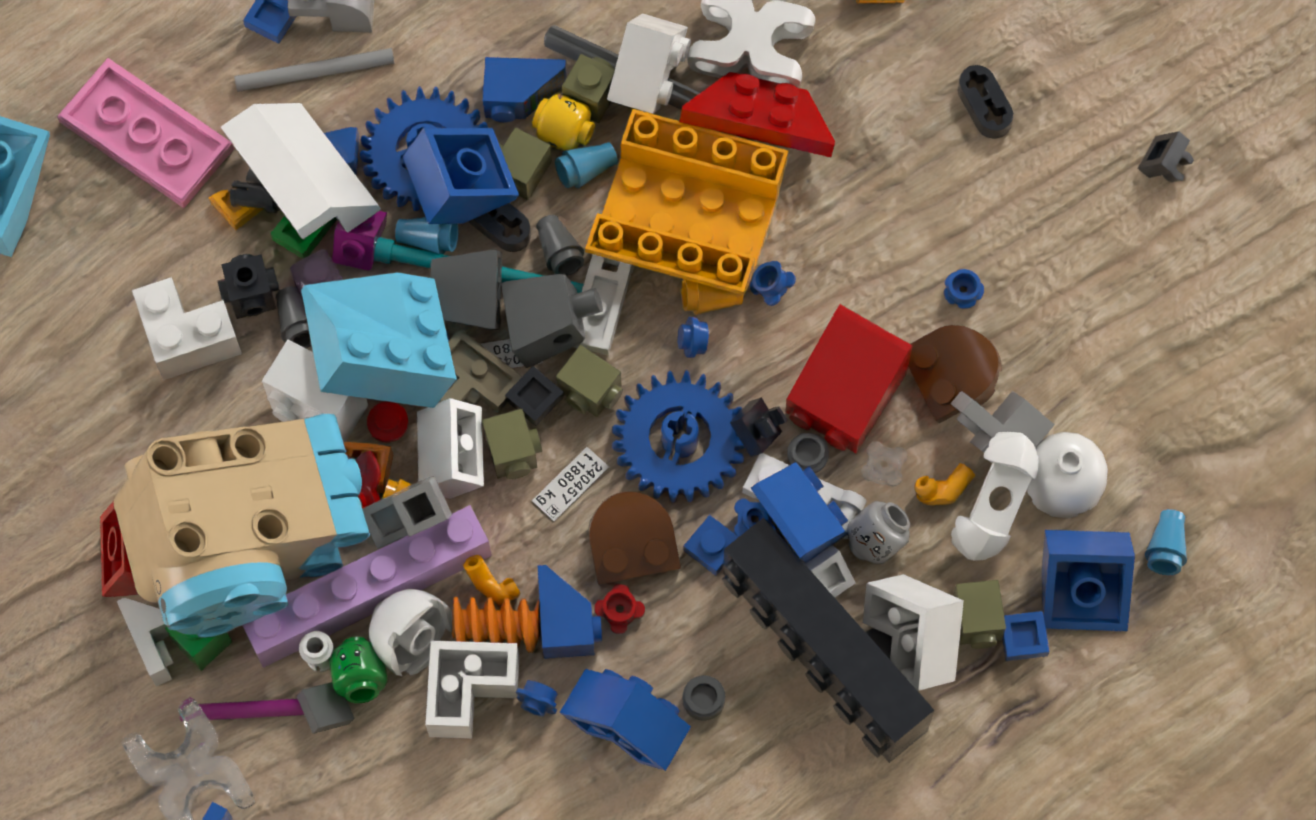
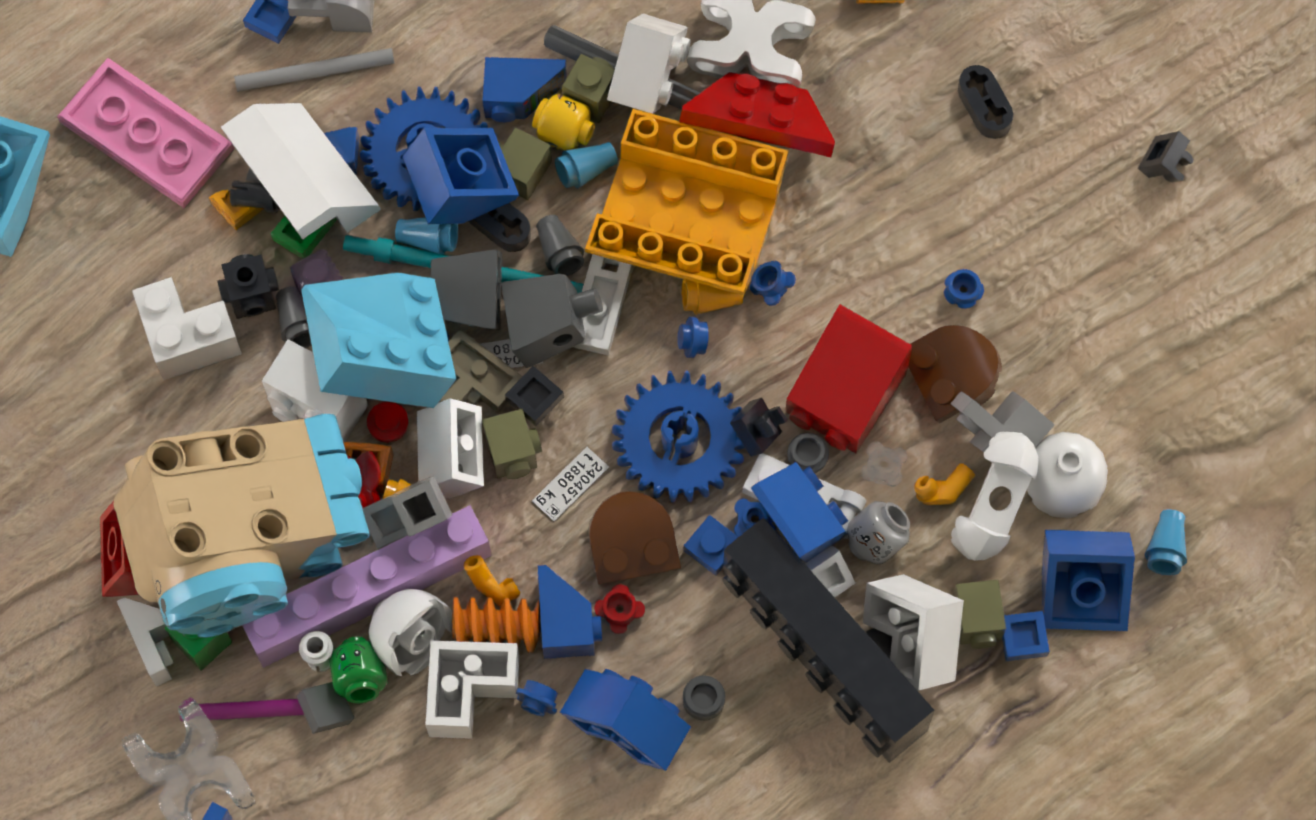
(358, 245): magenta bracket -> none
(589, 382): olive brick -> none

